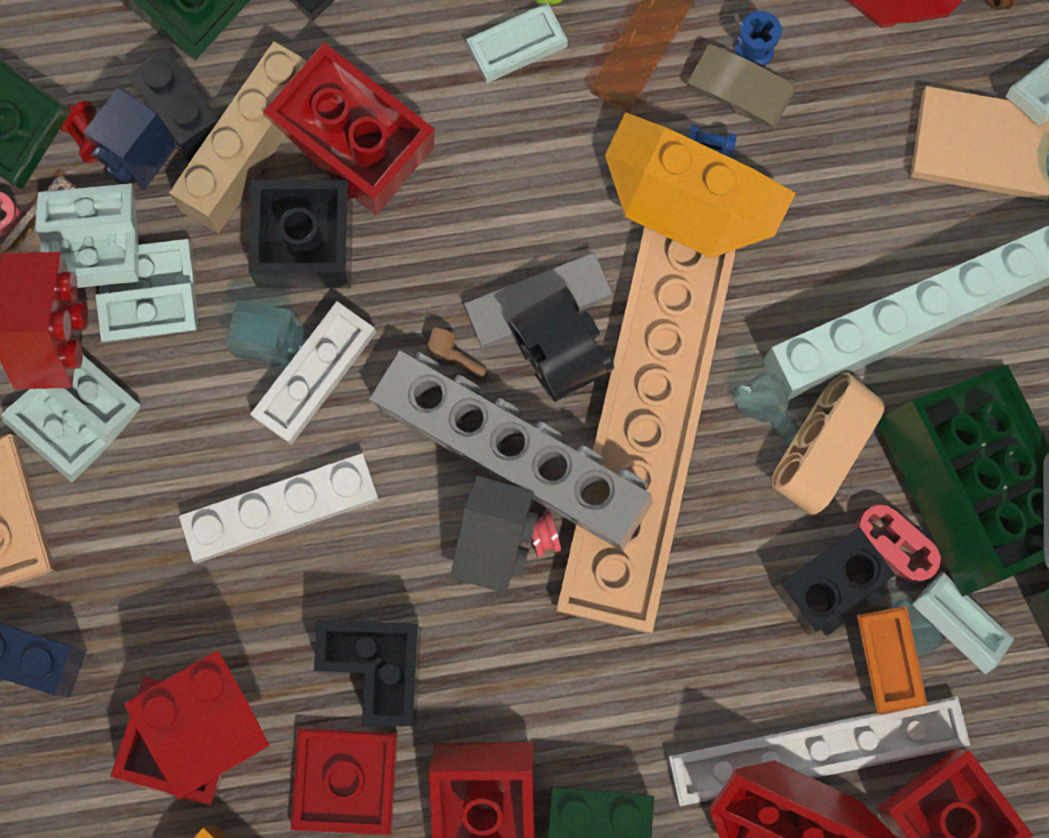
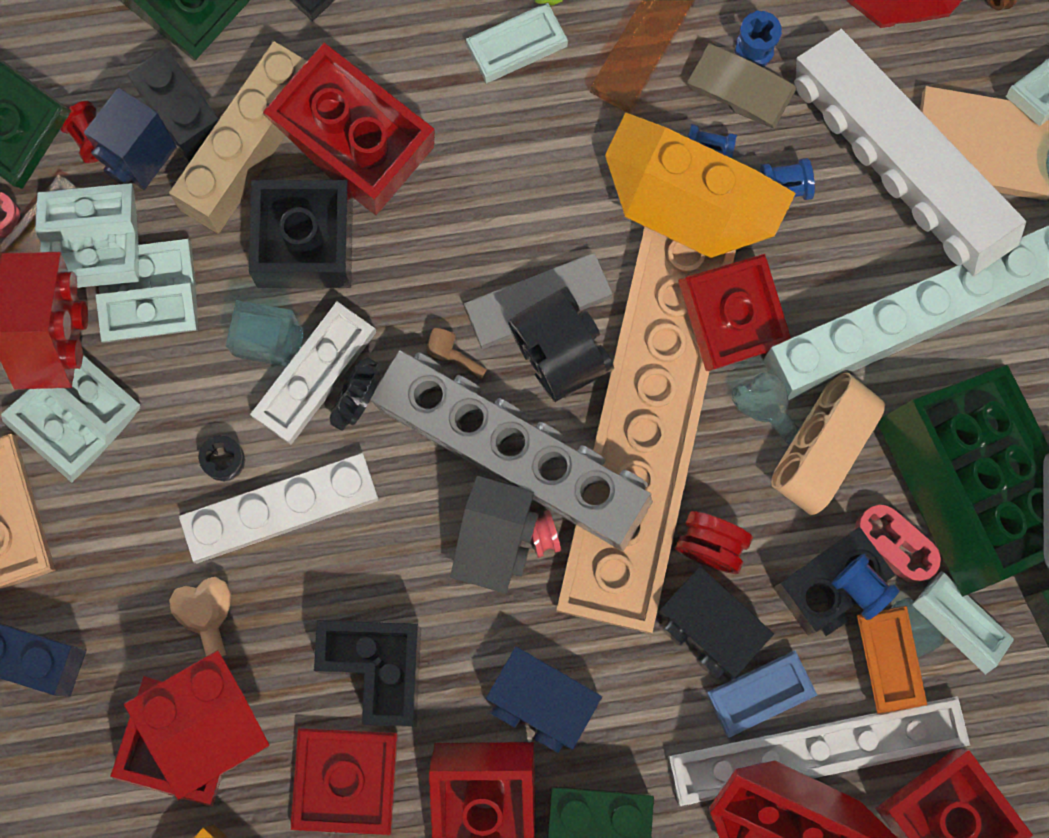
(203, 611): none -> light nougat rock
(211, 468): none -> black bush
(355, 394): none -> black gear
(543, 700): none -> dark blue brick
(713, 625): none -> black brick
(714, 542): none -> red wheel
(734, 311): none -> red tile
(761, 694): none -> medium blue tile
(795, 177): none -> blue bush
(865, 587): none -> blue bush
(908, 153): none -> white brick

